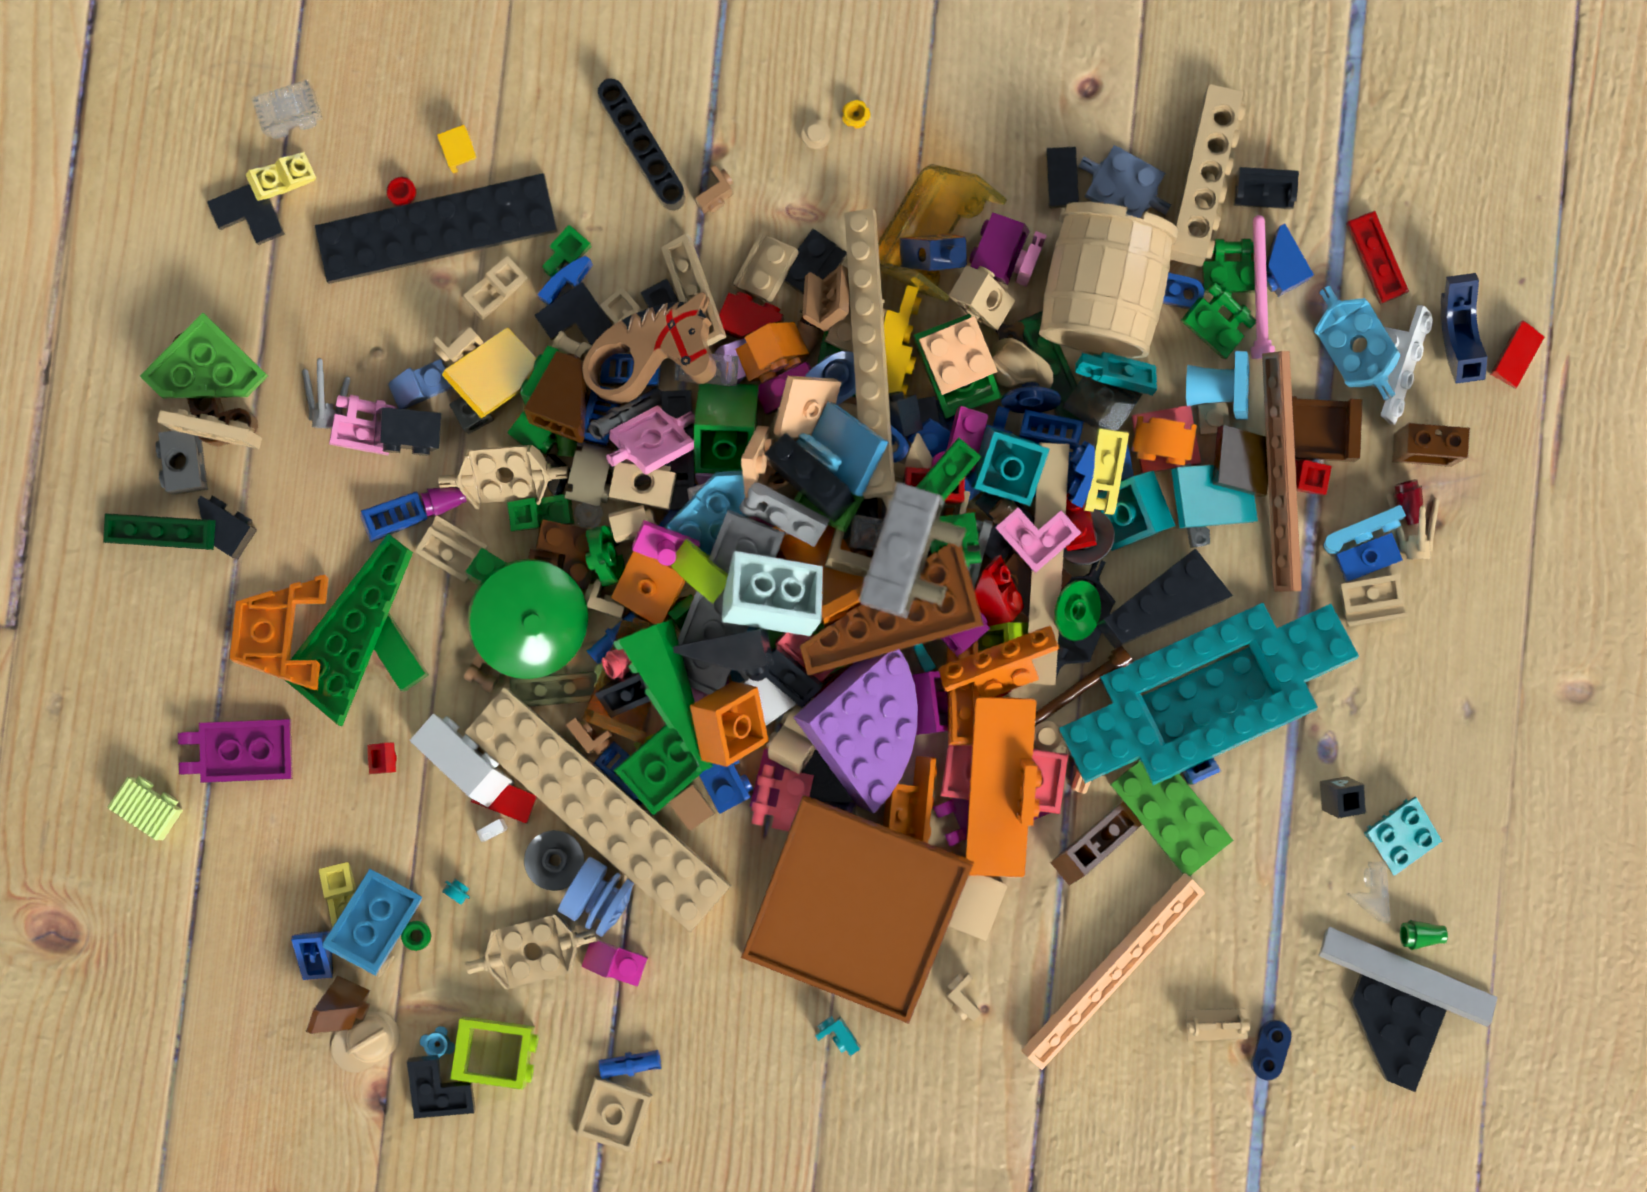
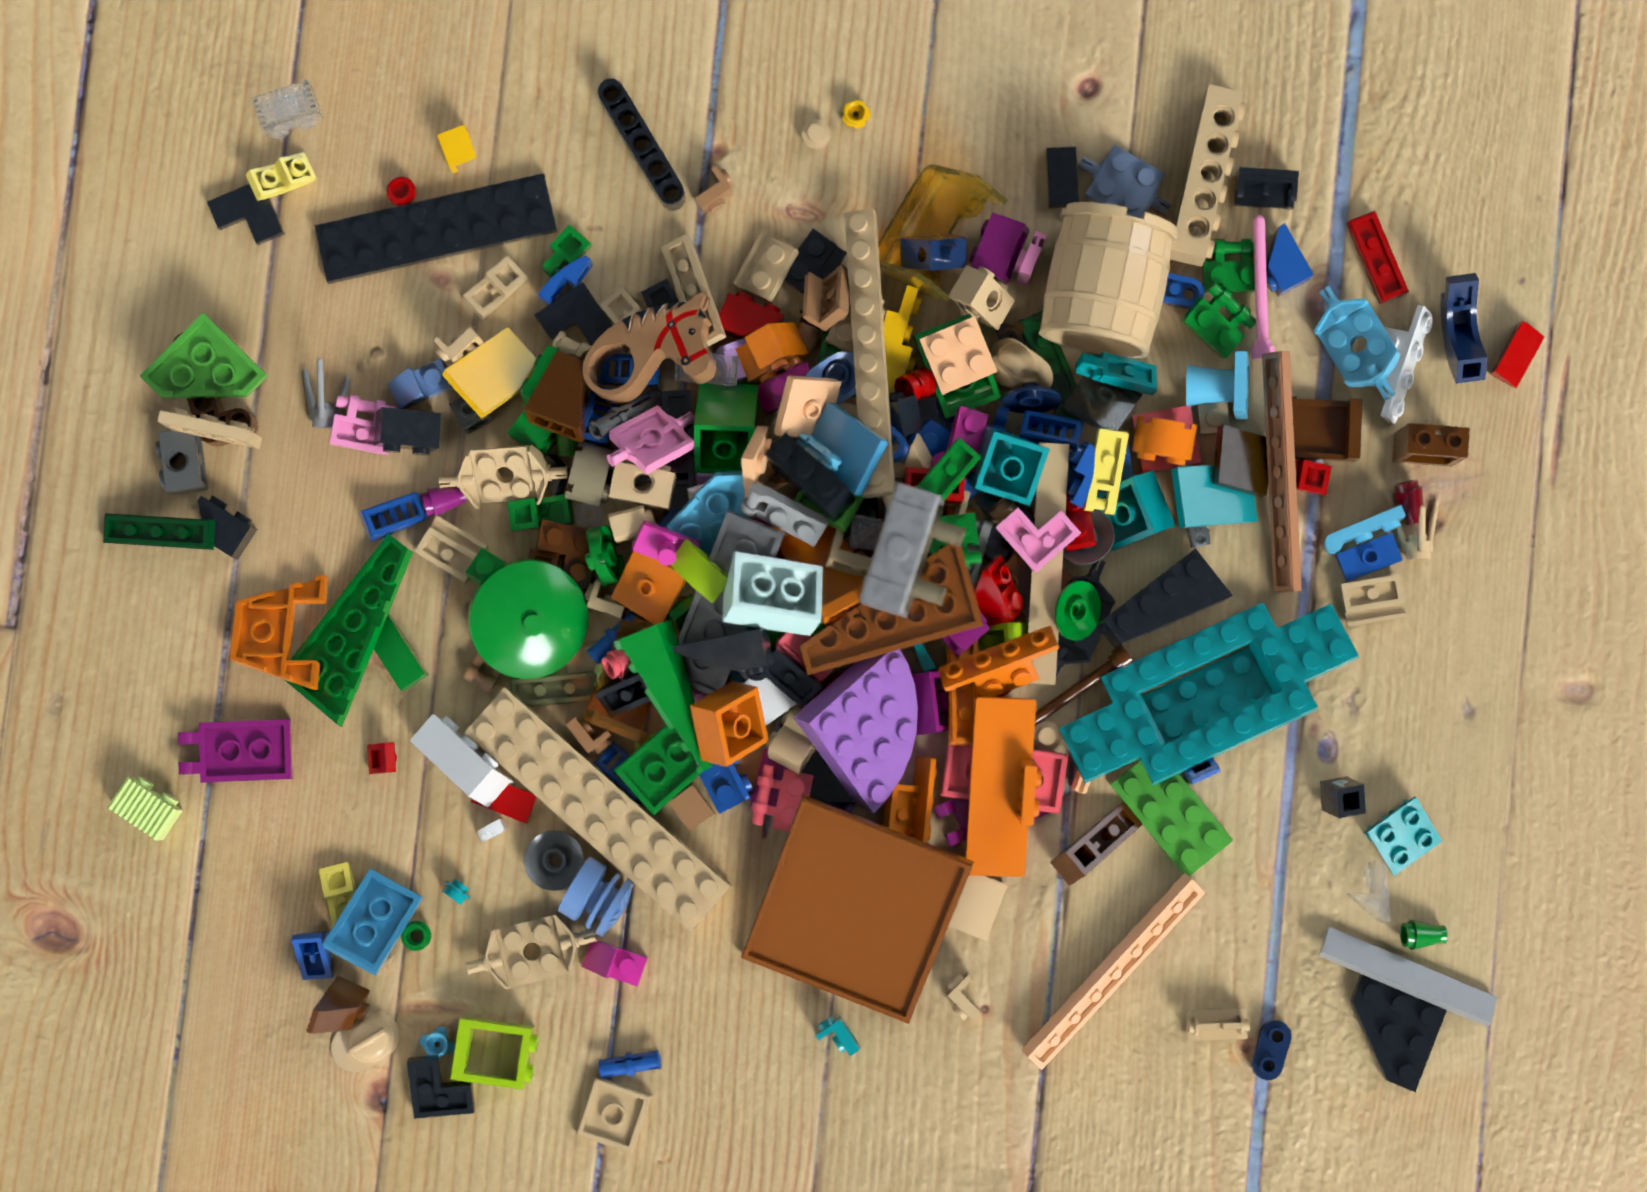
(918, 383): none -> red wheel

